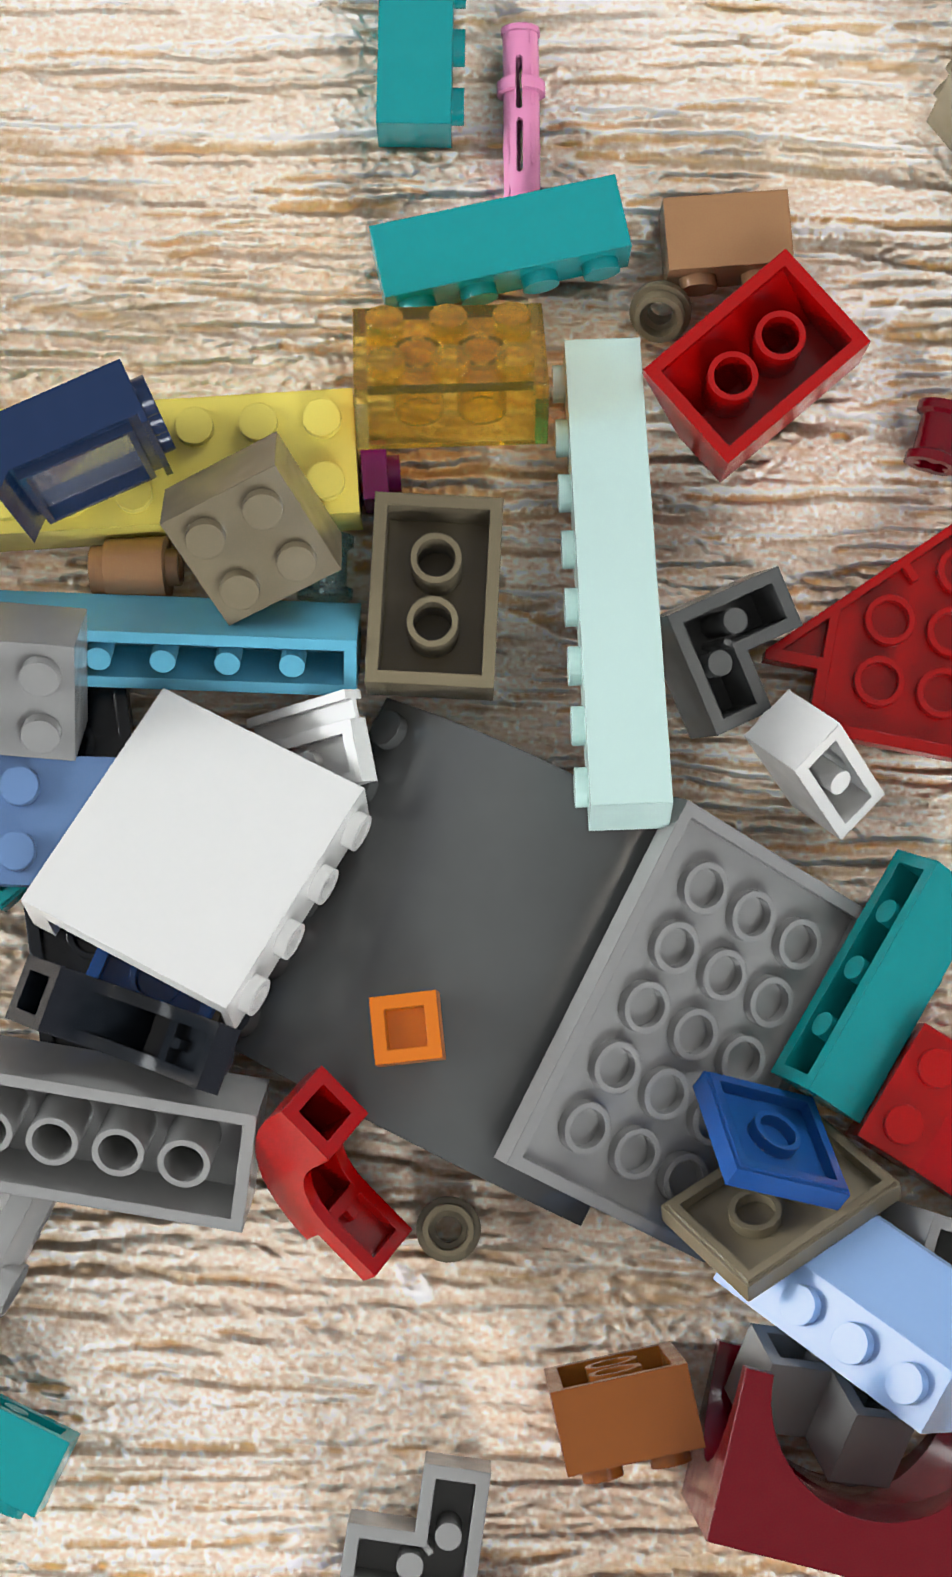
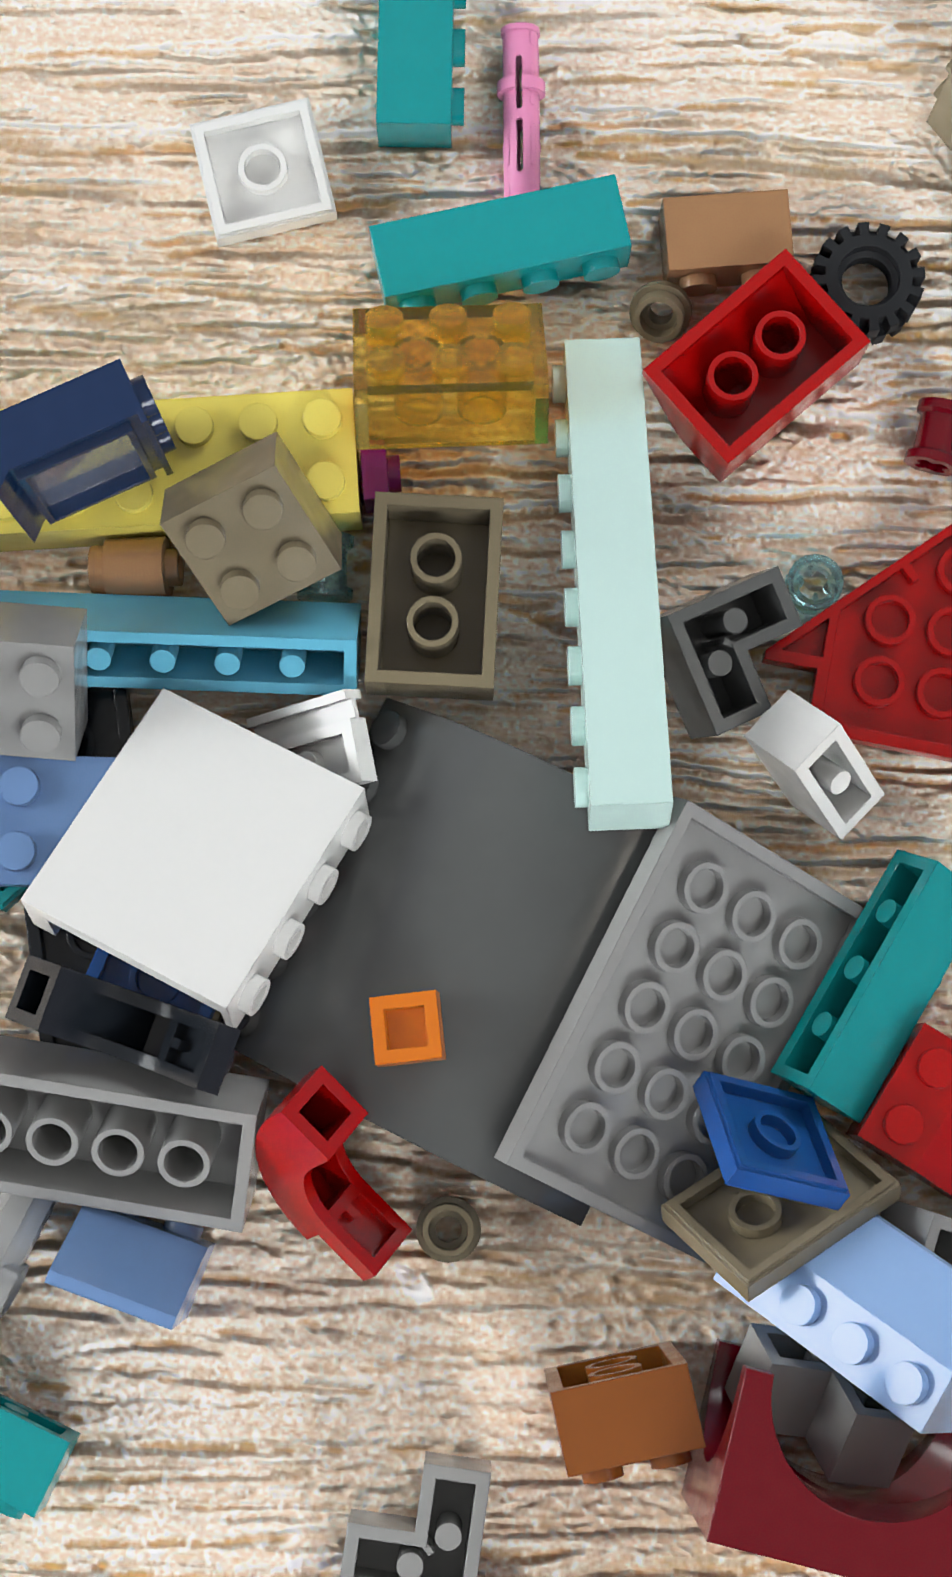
(133, 1264): none -> medium blue slope
(263, 172): none -> white tile
(832, 587): none -> clear light blue bush
(887, 255): none -> black tyre

